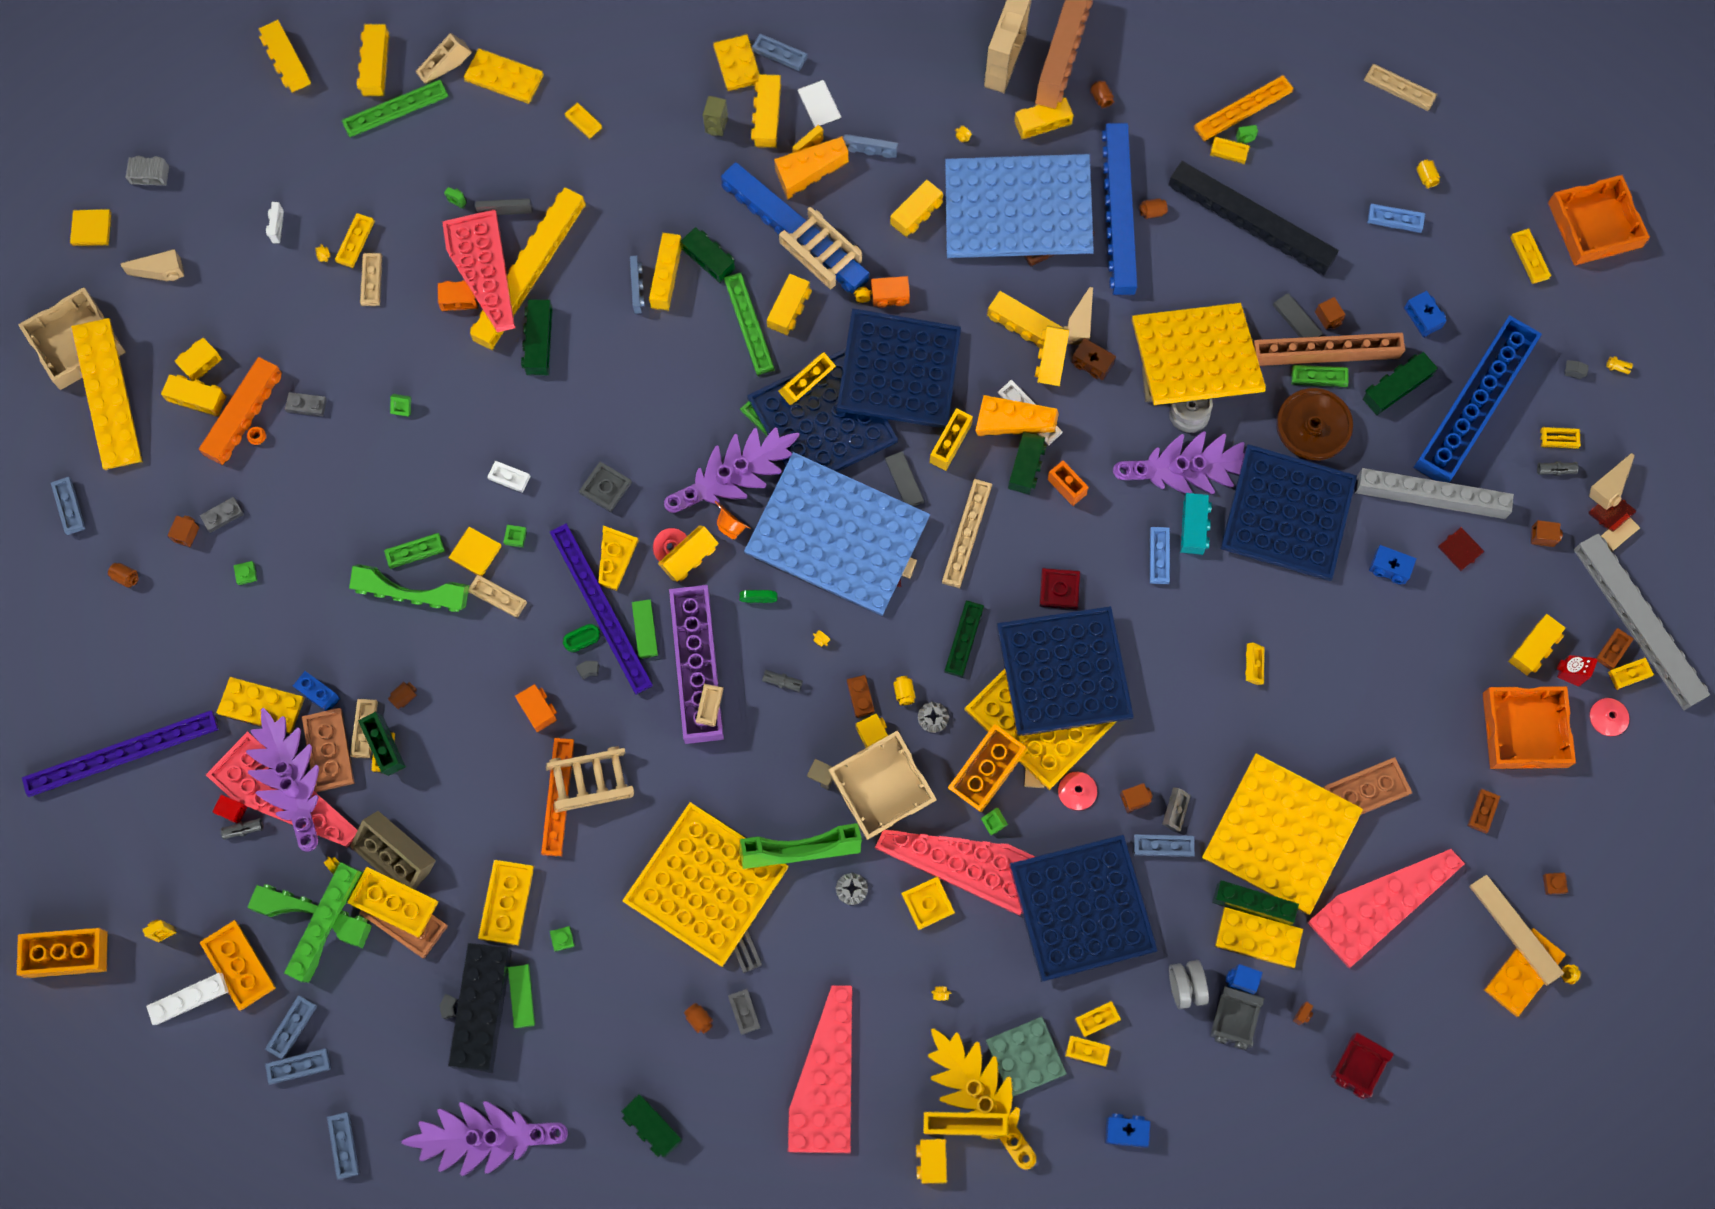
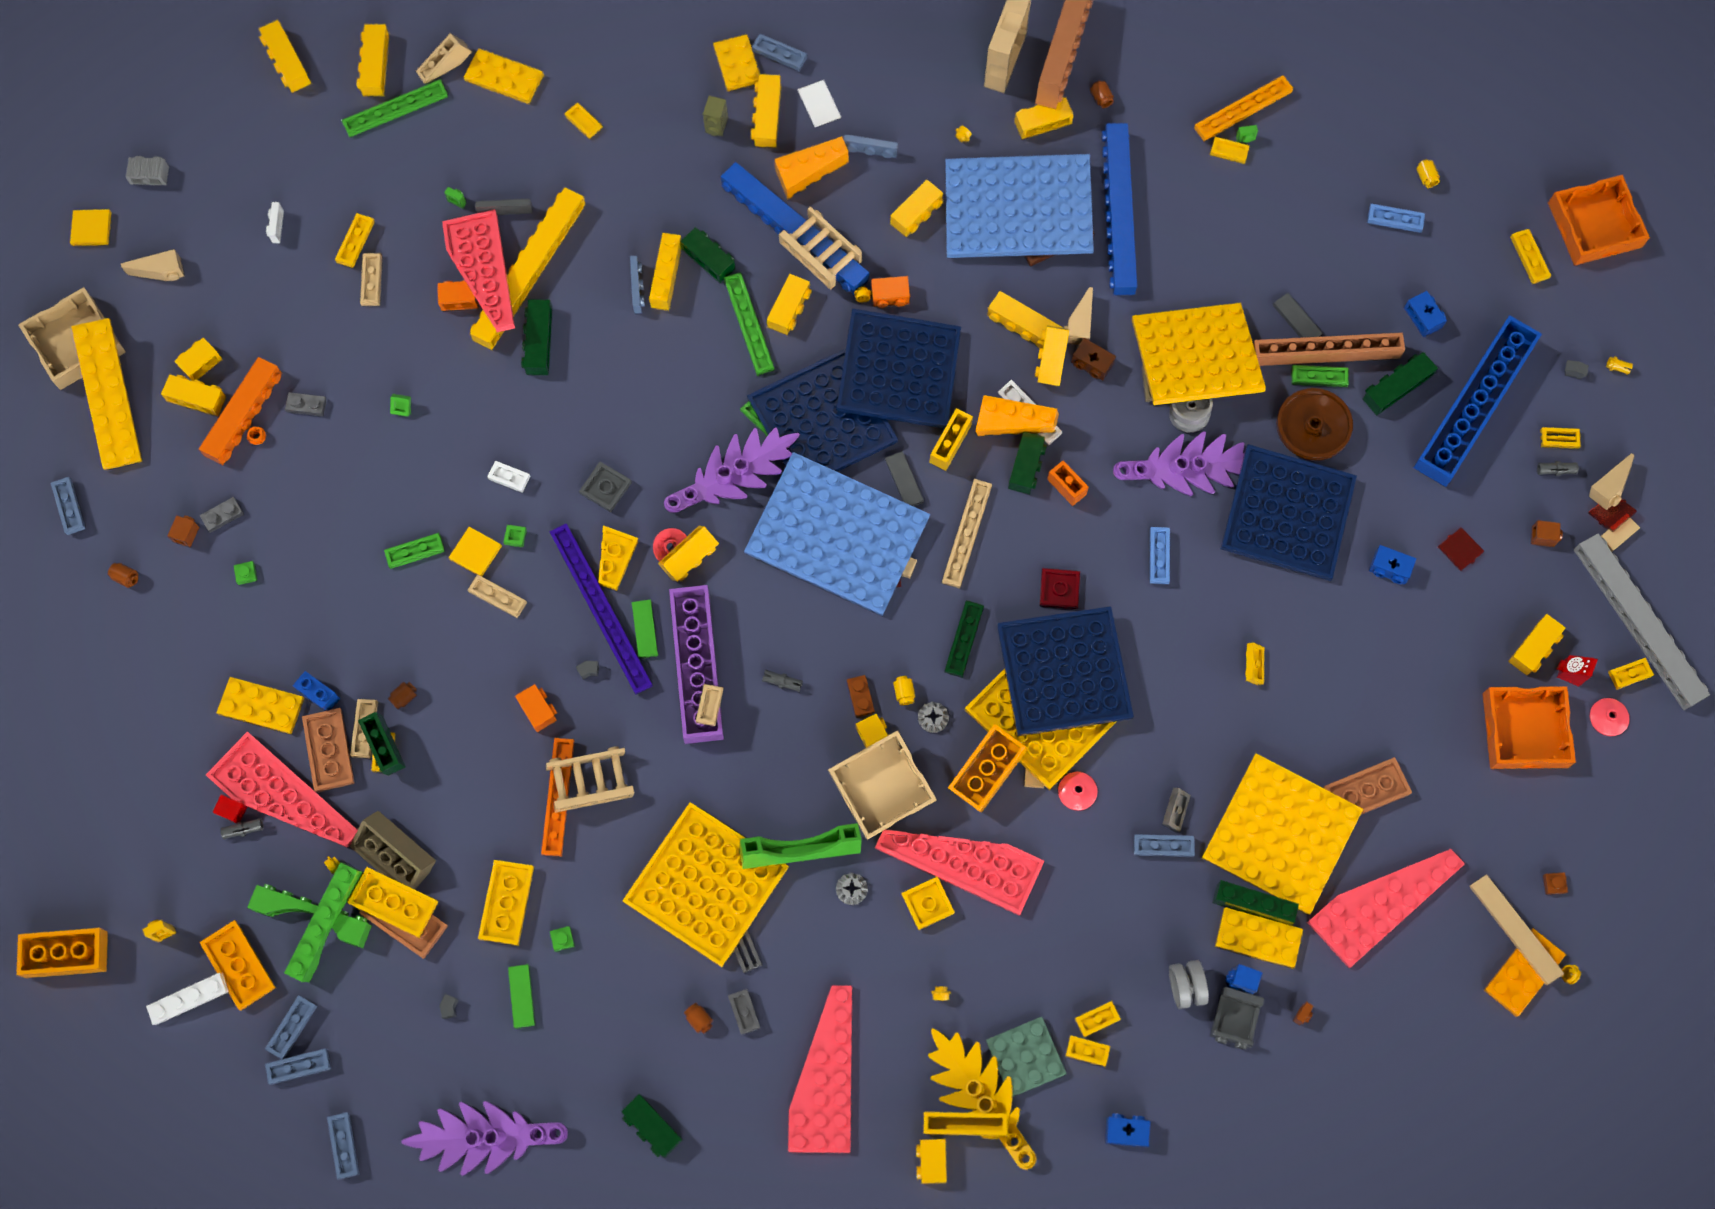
(120, 753): dark purple plate -> none
(286, 776): medium lavender plant -> none
(322, 253): yellow plate -> none
(371, 580): bright green arch -> none
(480, 1008): black brick -> none
(581, 638): green tile -> none
(729, 524): orange piece -> none
(758, 596): green tile -> none
(807, 378): yellow brick -> none
(813, 138): yellow plate -> none
(819, 773): dark tan panel -> none
(820, 638): yellow plate -> none
(994, 821): bright green plate -> none
(1082, 908): dark blue plate -> none
(1136, 797): dark orange brick -> none
(1153, 208): dark orange brick -> none
(1195, 523): teal brick -> none
(1253, 218): black brick -> none
(1330, 313): dark orange brick -> none
(1361, 1065): dark red panel -> none
(1400, 87): tan tile -> none
(1434, 493): light grey brick -> none
(1483, 811): dark orange plate -> none
(1614, 649): dark orange plate -> none

